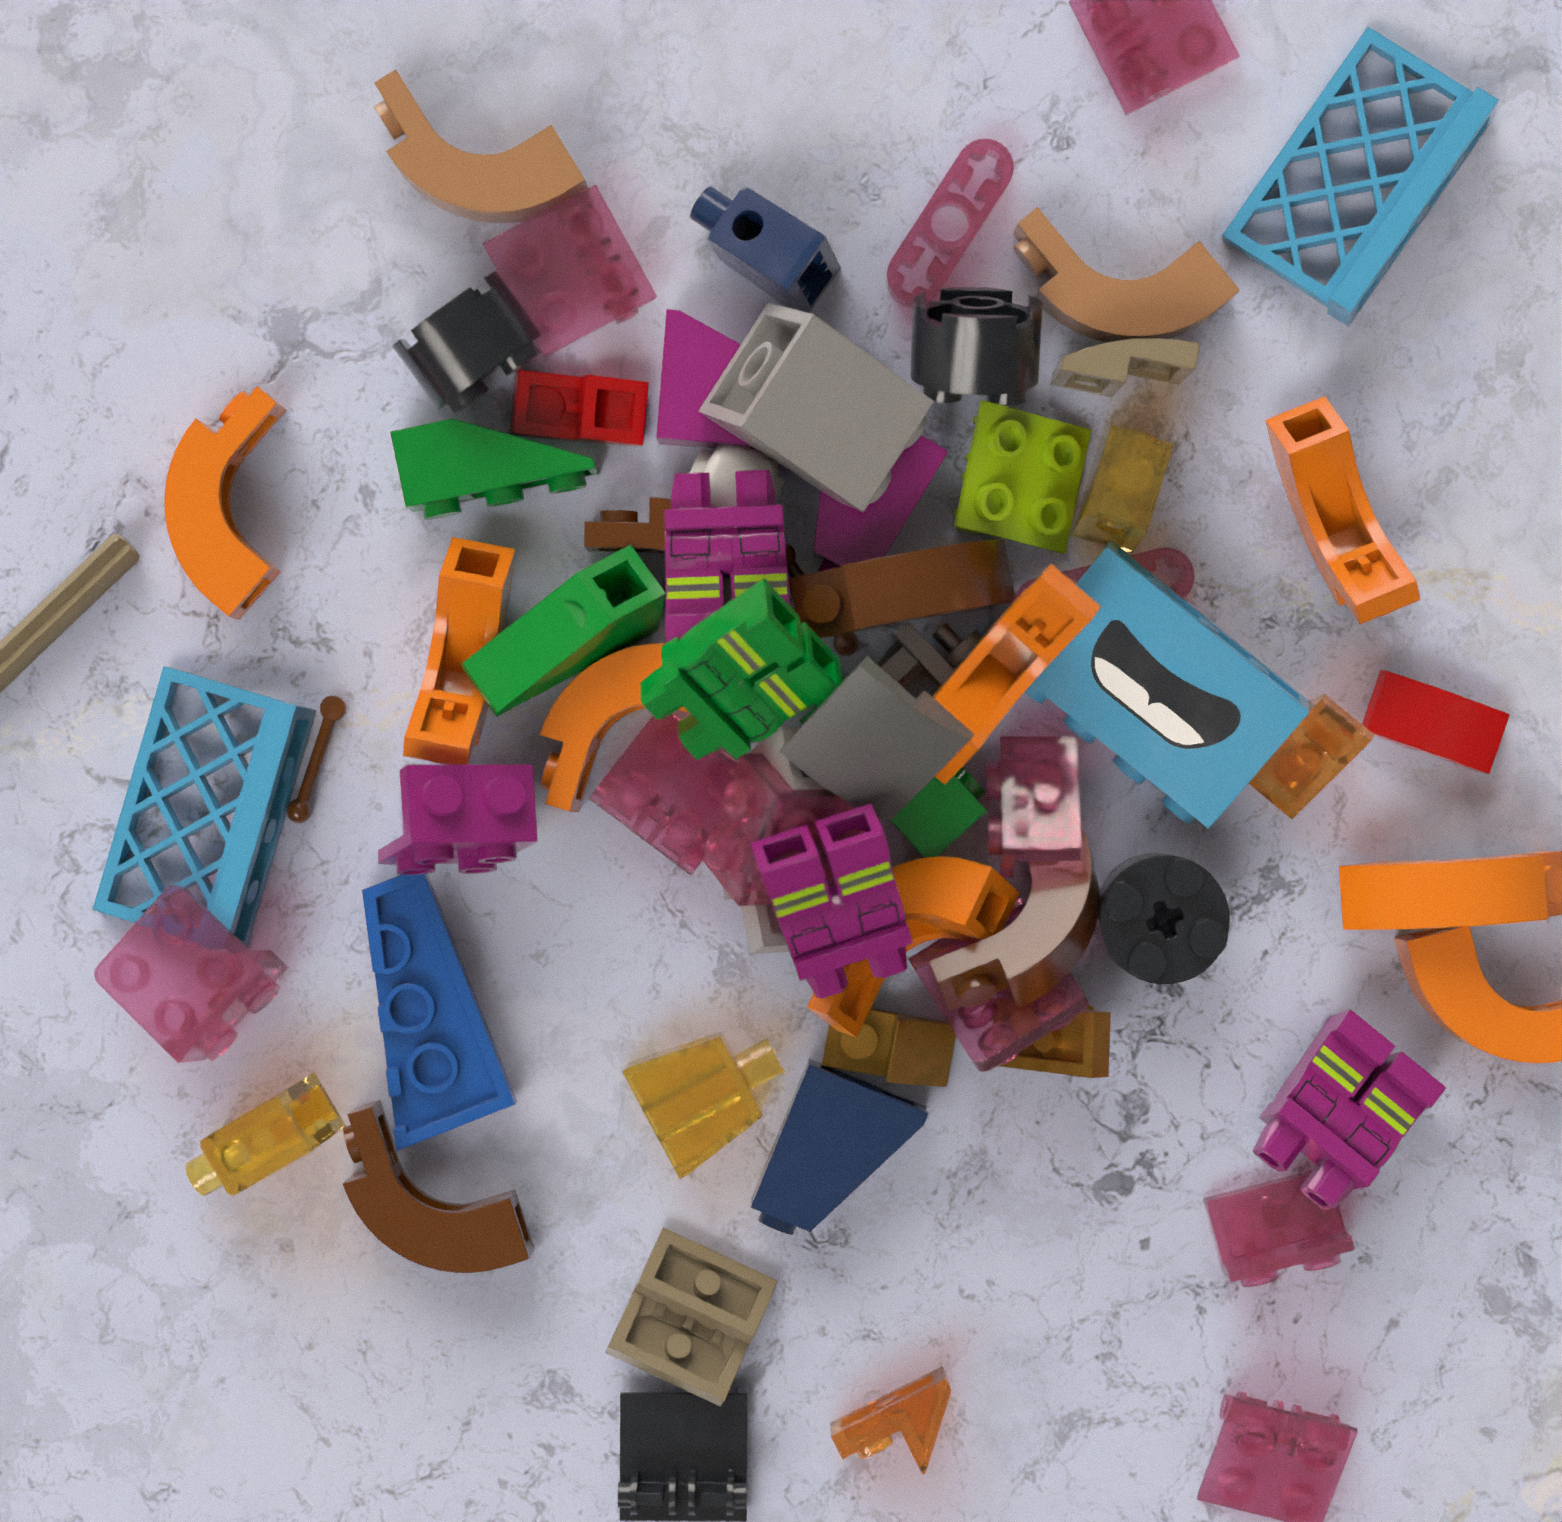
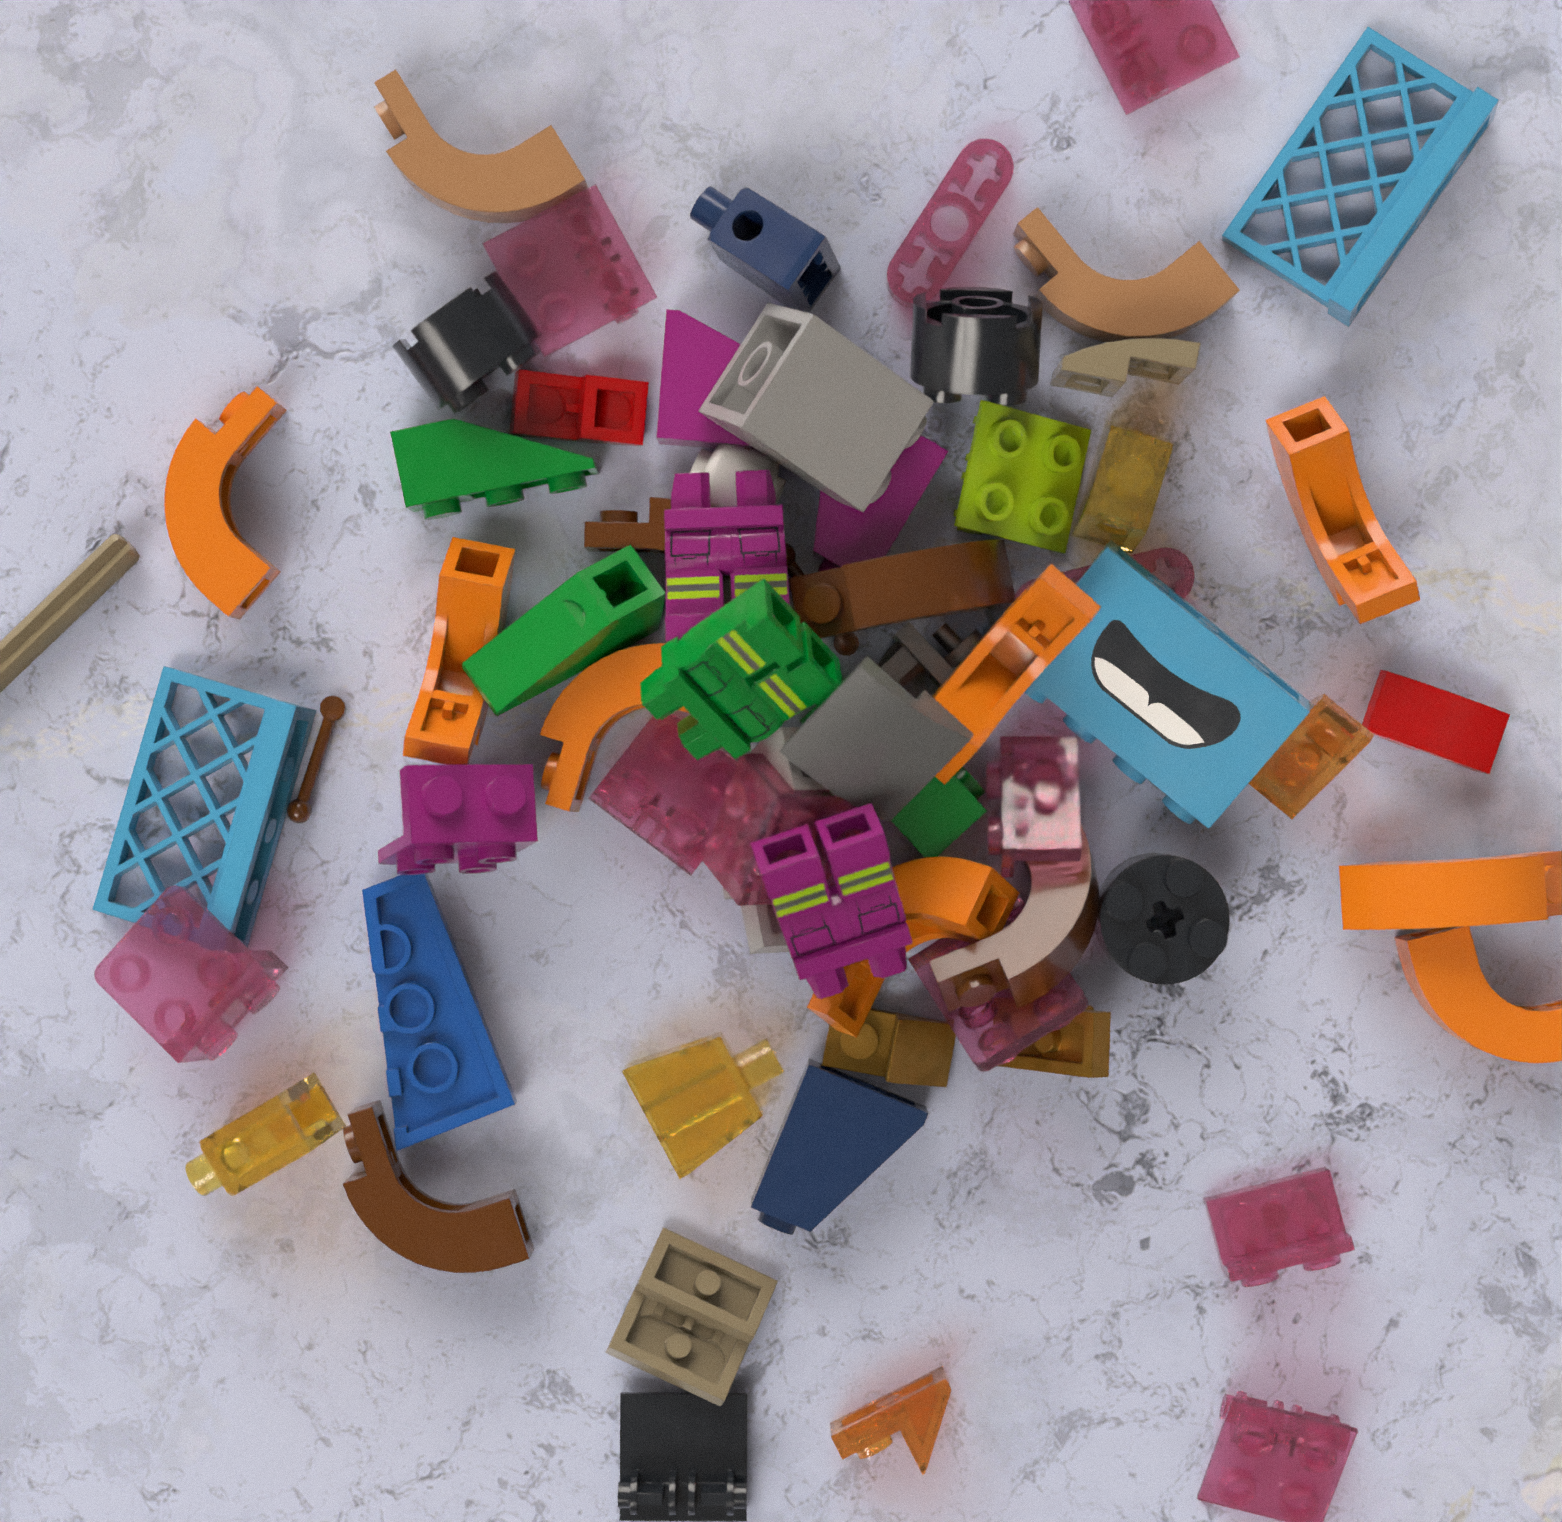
(1344, 1108): magenta hips -> none

